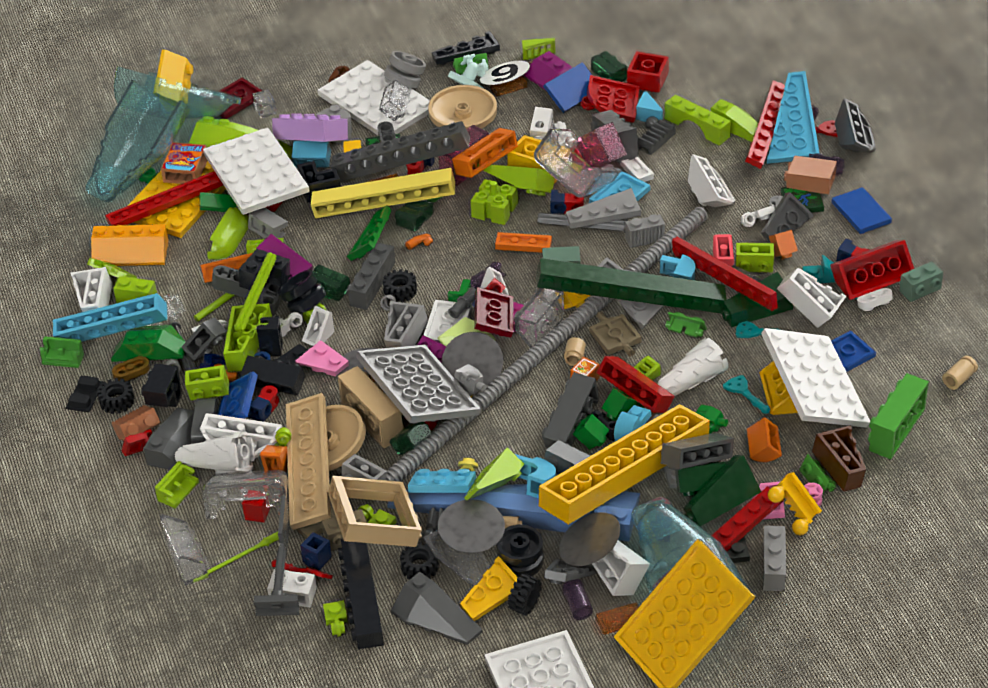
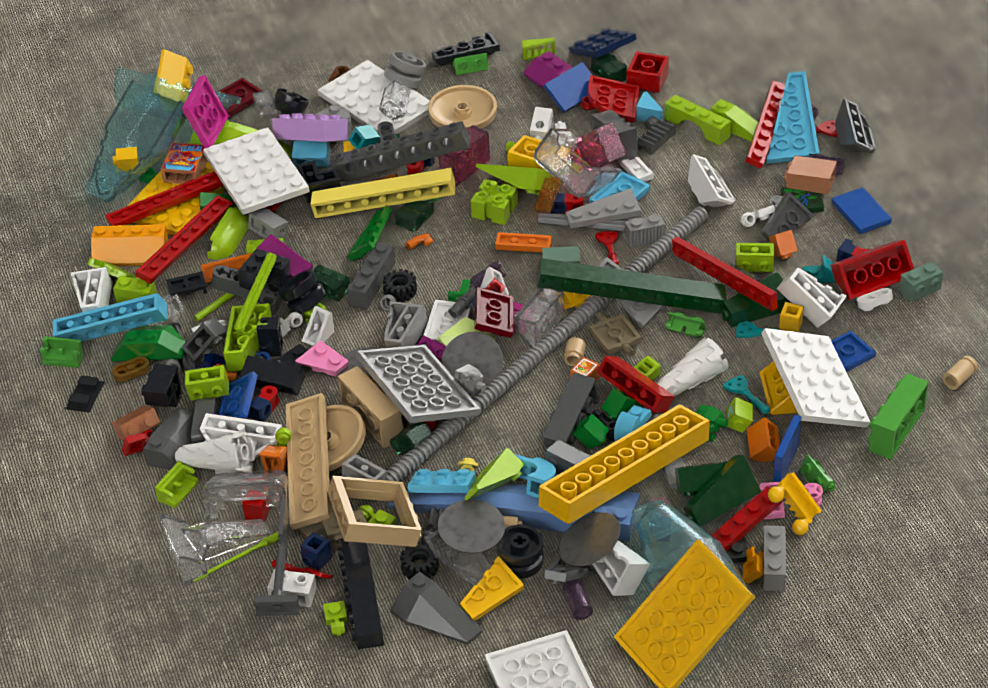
(118, 403): black tyre -> none
(126, 158): none -> yellow brick
(183, 239): none -> red plate
(186, 284): none -> black hinge
(205, 112): none -> dark pink plate
(220, 537): none -> clear wedge
(290, 102): none -> black cylinder
(363, 136): none -> teal brick
(471, 71): light aqua piece -> none
(485, 152): orange brick -> none
(505, 72): white sticker -> none
(508, 87): clear orange plate -> none
(524, 594): black tyre -> none
(547, 195): none -> clear orange plate
(602, 43): none -> dark blue plate
(608, 238): none -> red piece
(614, 619): clear orange plate -> none
(678, 268): medium azure brick -> none
(696, 451): dark grey brick -> none
(723, 248): coral brick -> none
(739, 414): none -> lime brick
(753, 566): none -> light orange plate
(787, 449): none -> blue tile
(791, 317): none -> yellow brick
(840, 457): reddish brown wedge -> none

